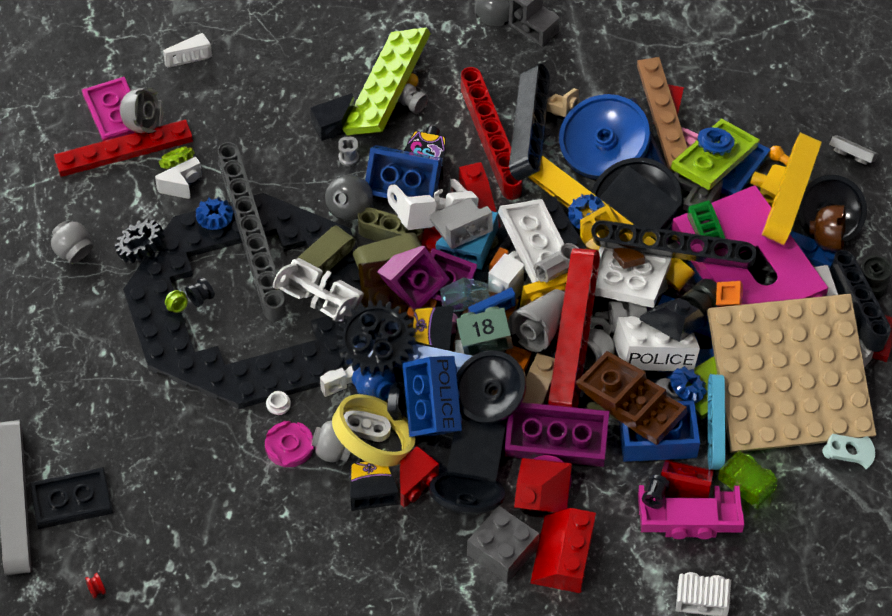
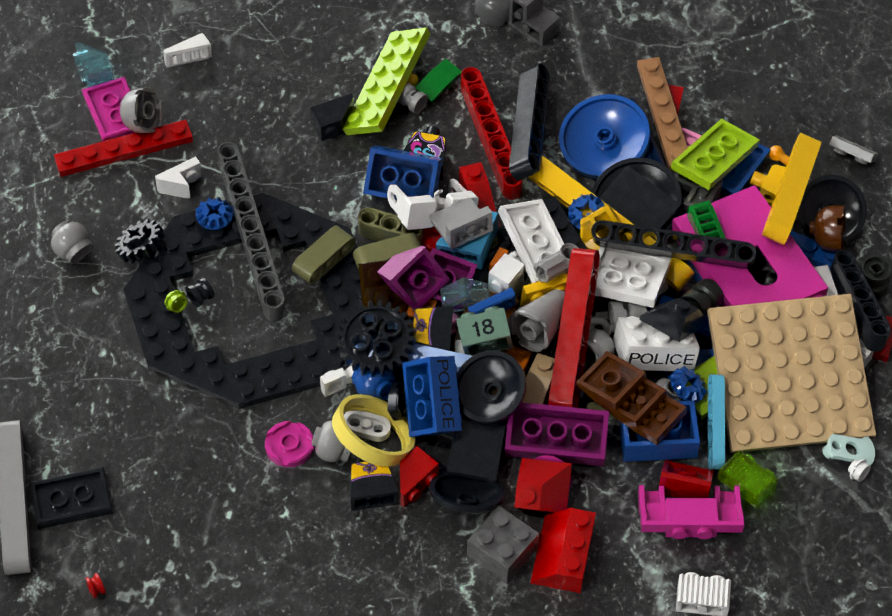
(93, 63): none -> clear light blue slope
(176, 157): lime gear -> none
(278, 403): white plate -> none
(301, 281): white piece -> none
(348, 151): light grey bush -> none
(348, 197): dark grey cylinder -> none
(439, 79): none -> green slope
(562, 105): tan bracket -> none
(628, 257): reddish brown tile -> none
(656, 491): black bush -> none
(708, 137): blue gear -> none
(729, 293): orange plate -> none
(859, 470): none -> white plate

